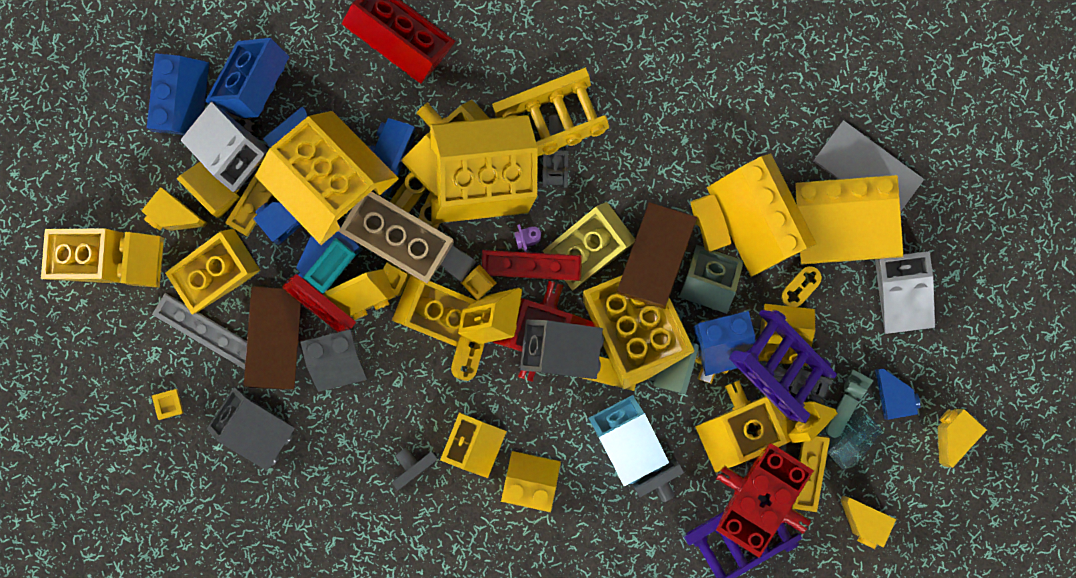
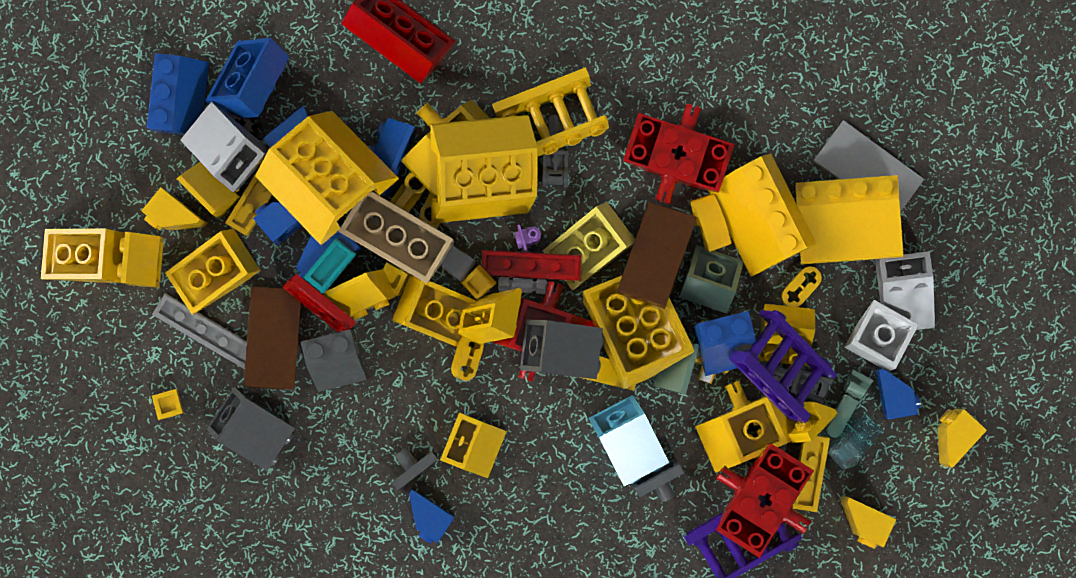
(429, 517): none -> blue slope
(526, 284): none -> light grey axle
(531, 481): yellow slope -> none
(704, 158): none -> red slope
(881, 336): none -> white slope

